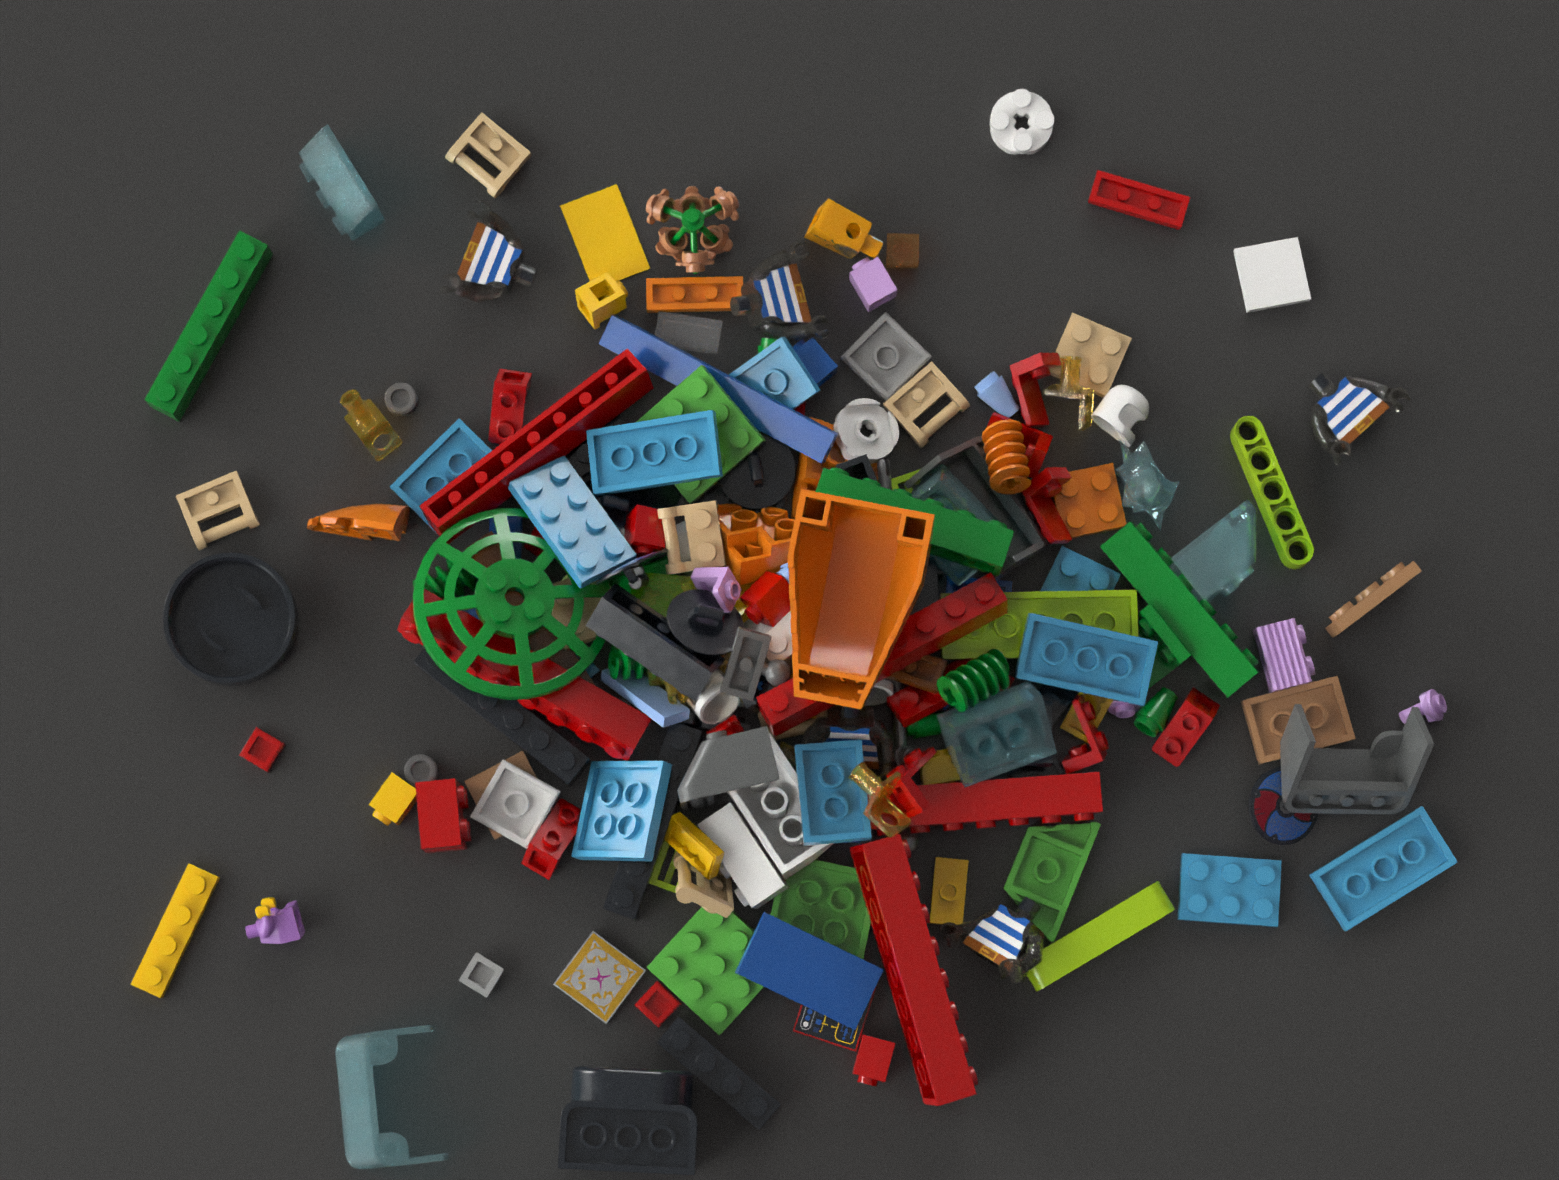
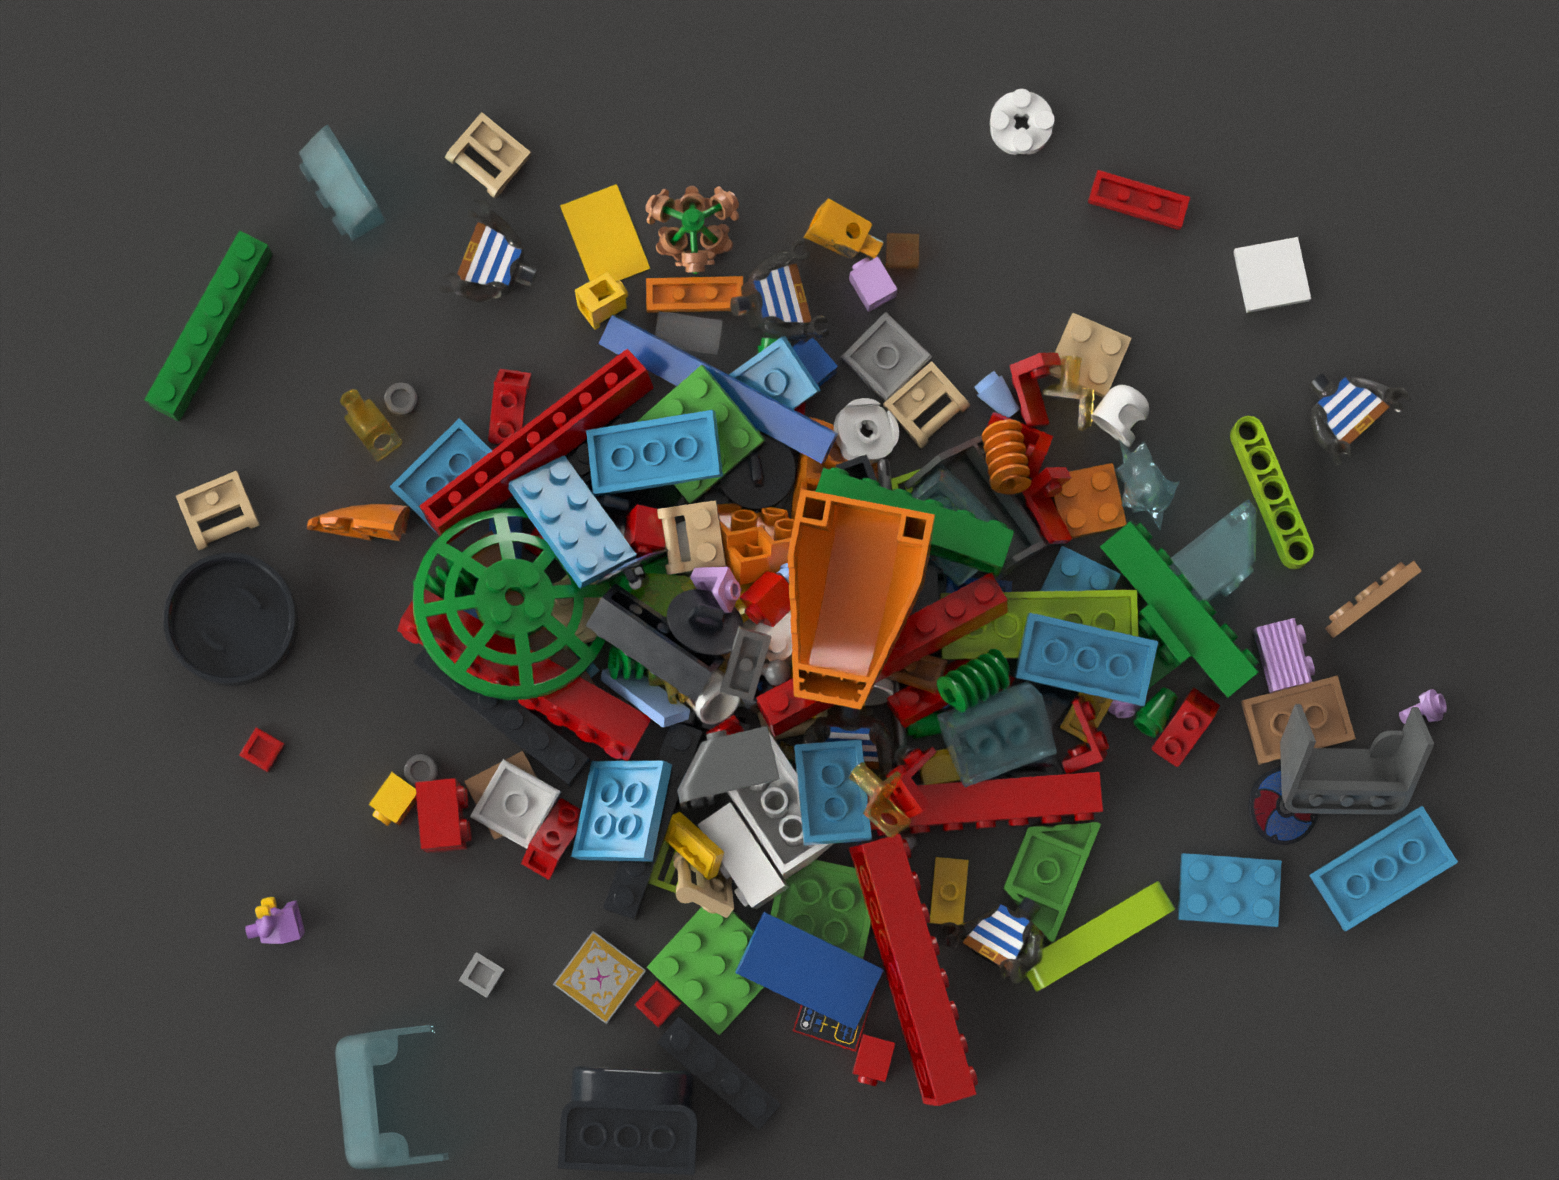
(175, 930): yellow plate -> none

